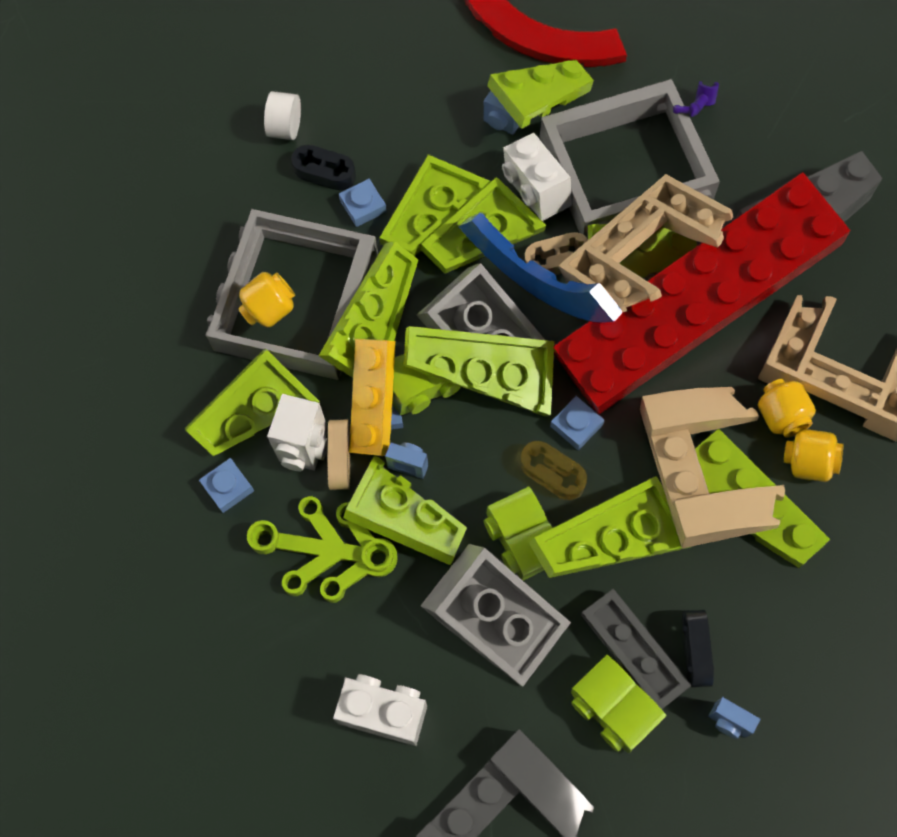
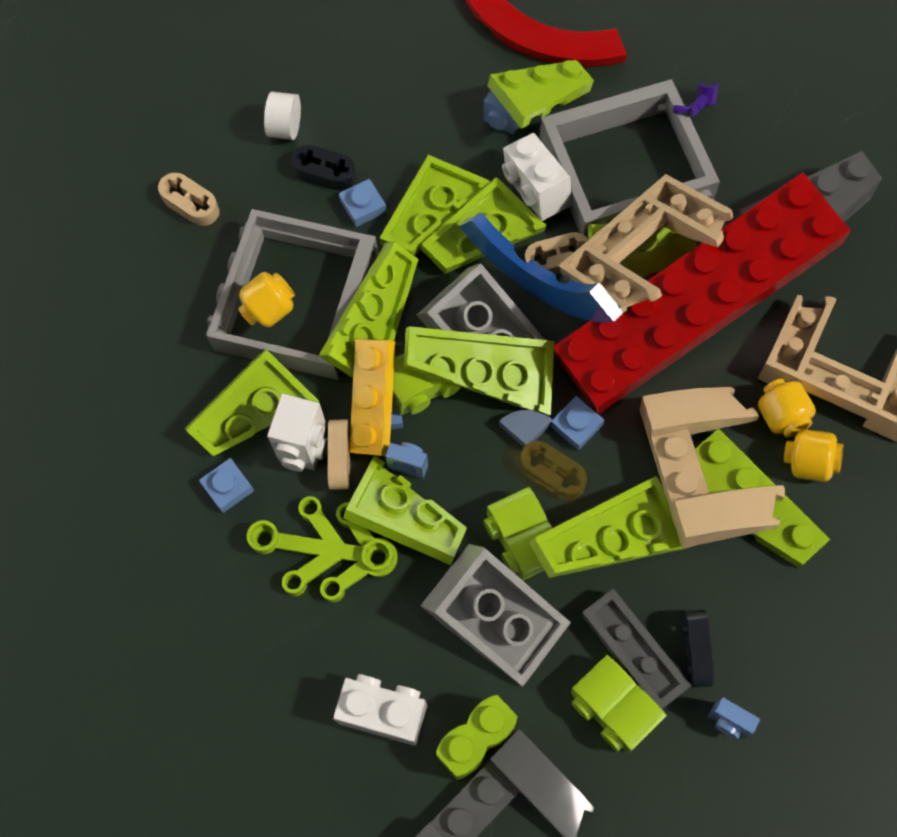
(192, 193): none -> tan beam
(485, 730): none -> lime brick
(525, 425): none -> sand blue tile

